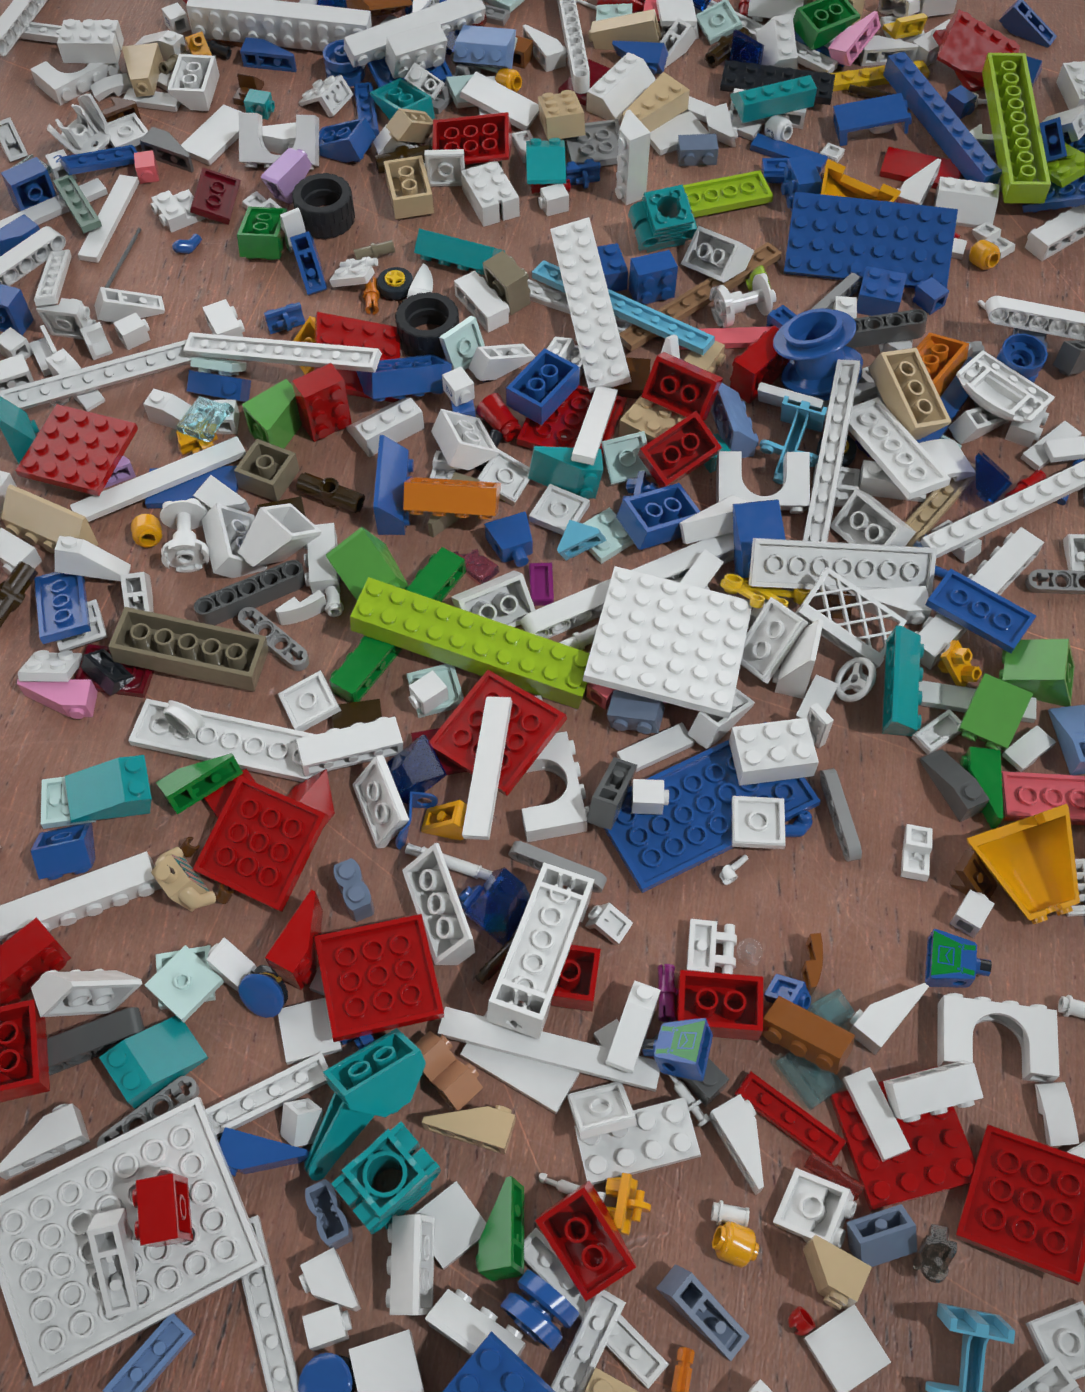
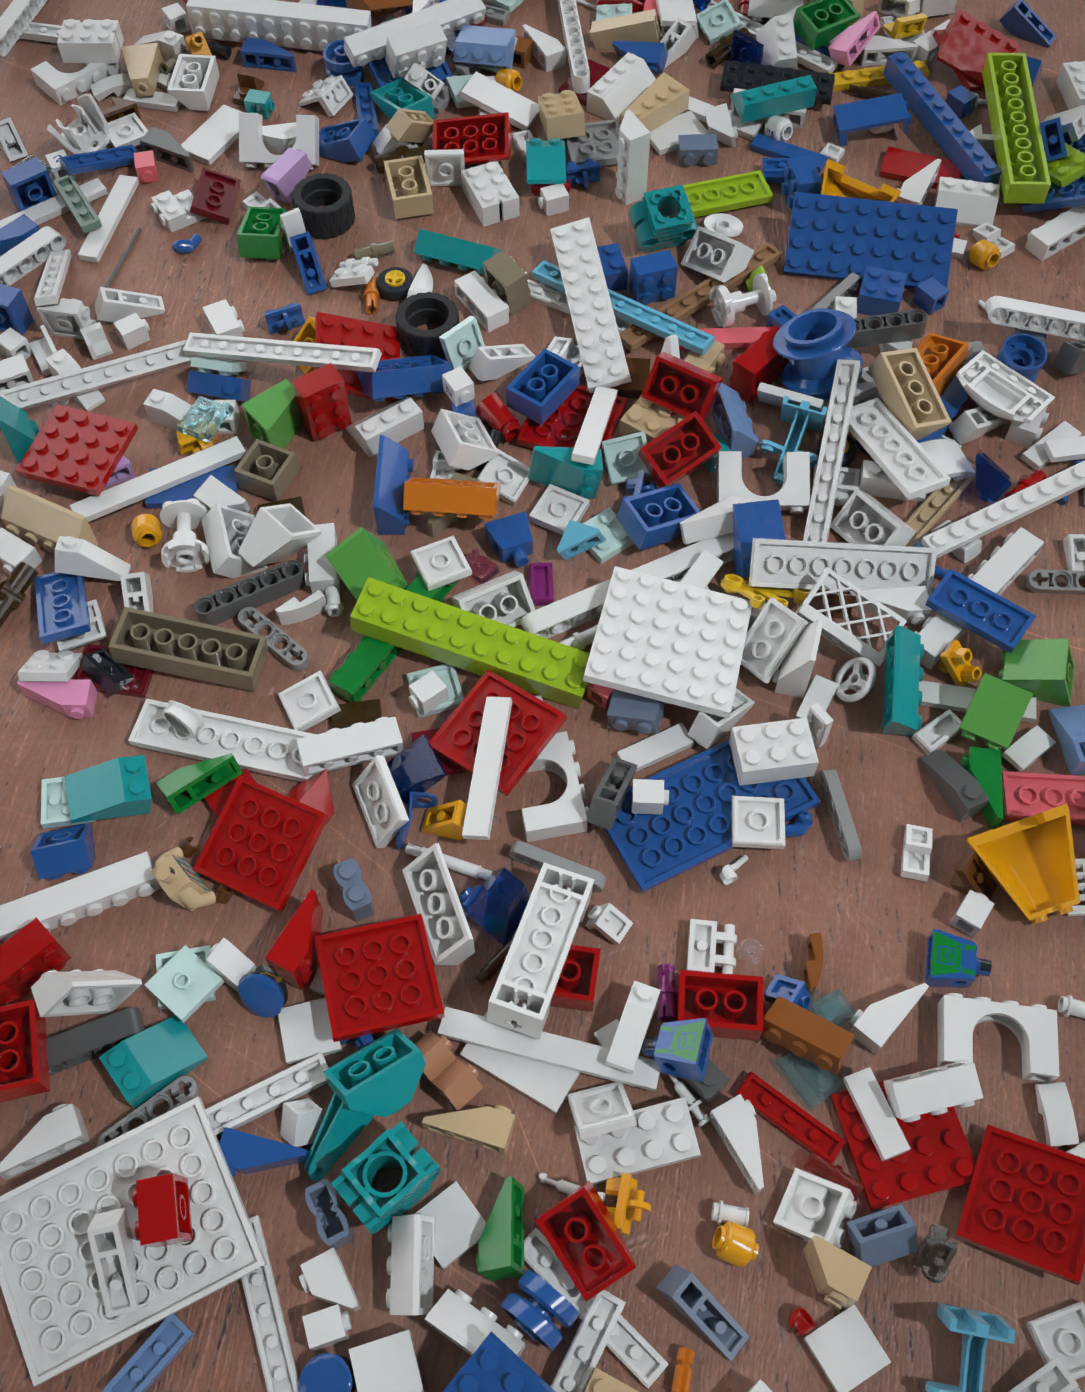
(330, 492): dark brown piece -> none
(441, 563): none -> white tile
(724, 224): none -> white dish

